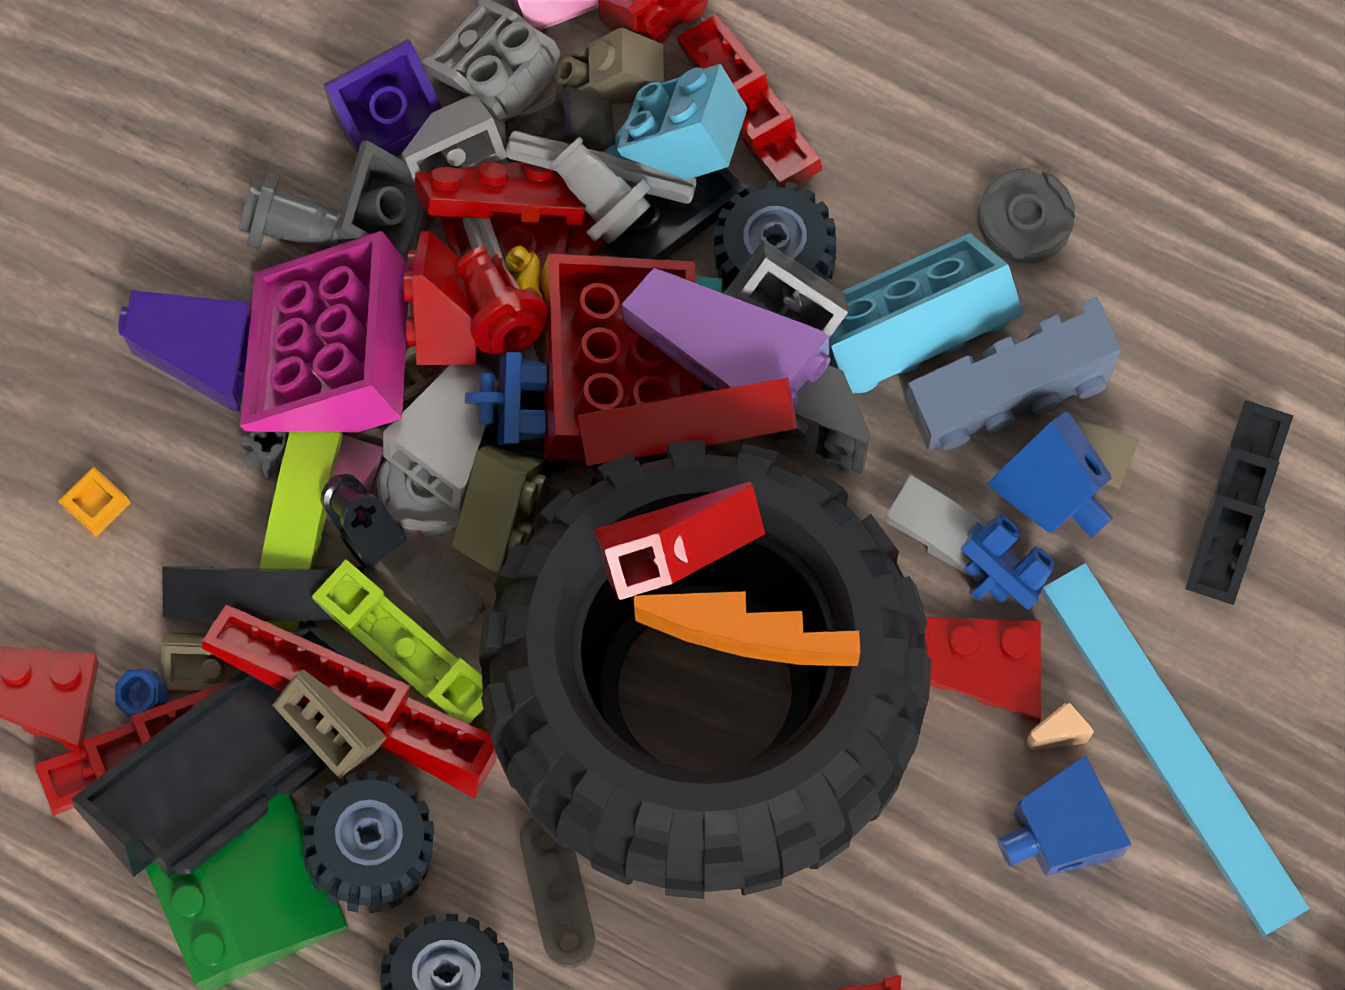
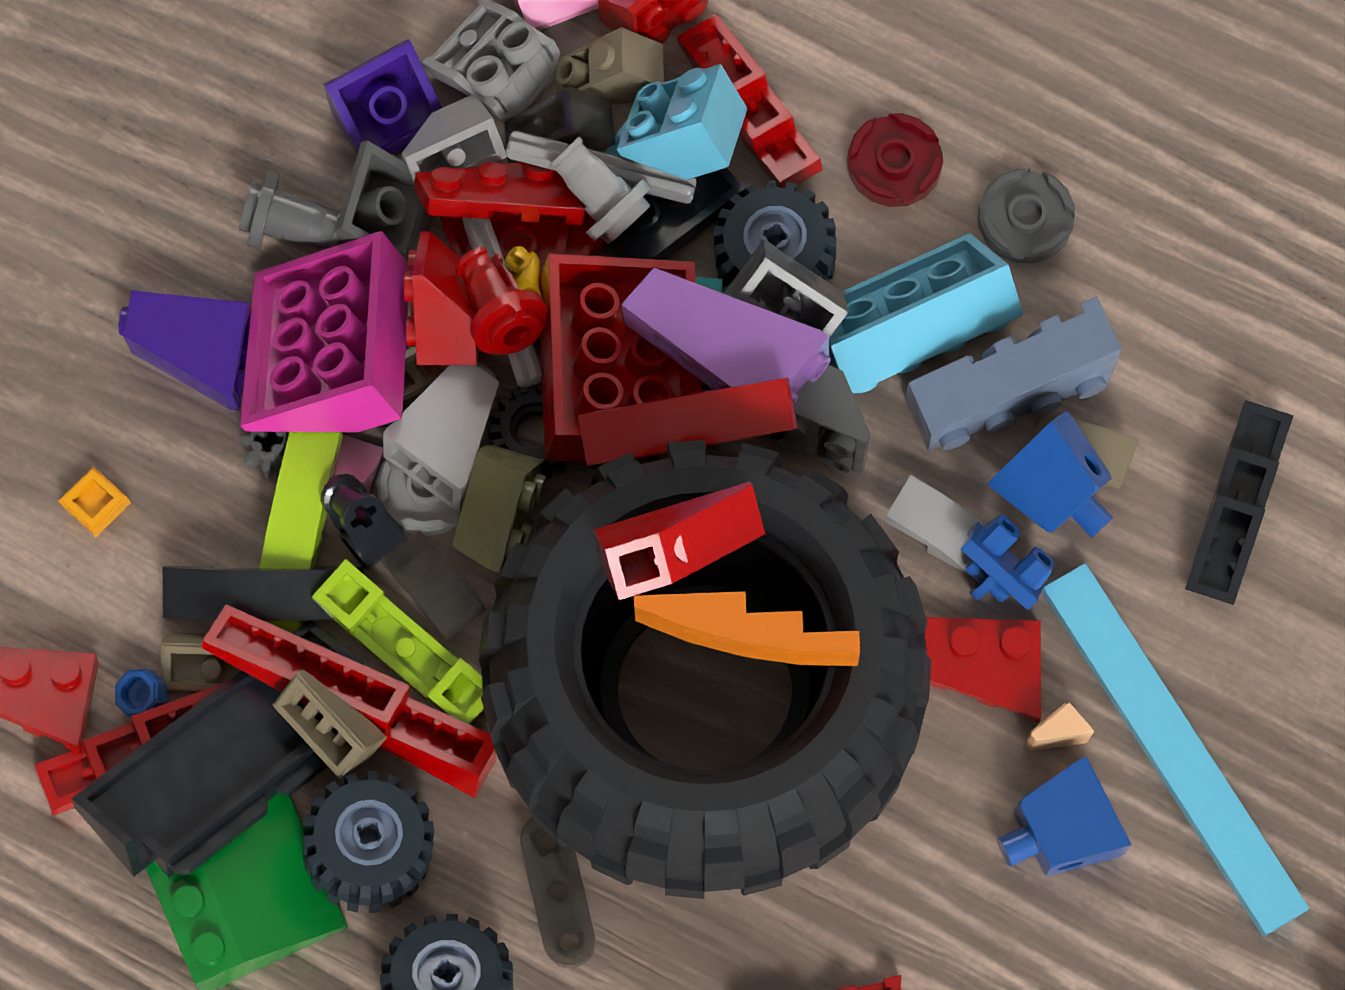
(514, 376): blue hips -> none
(895, 160): none -> dark red tile

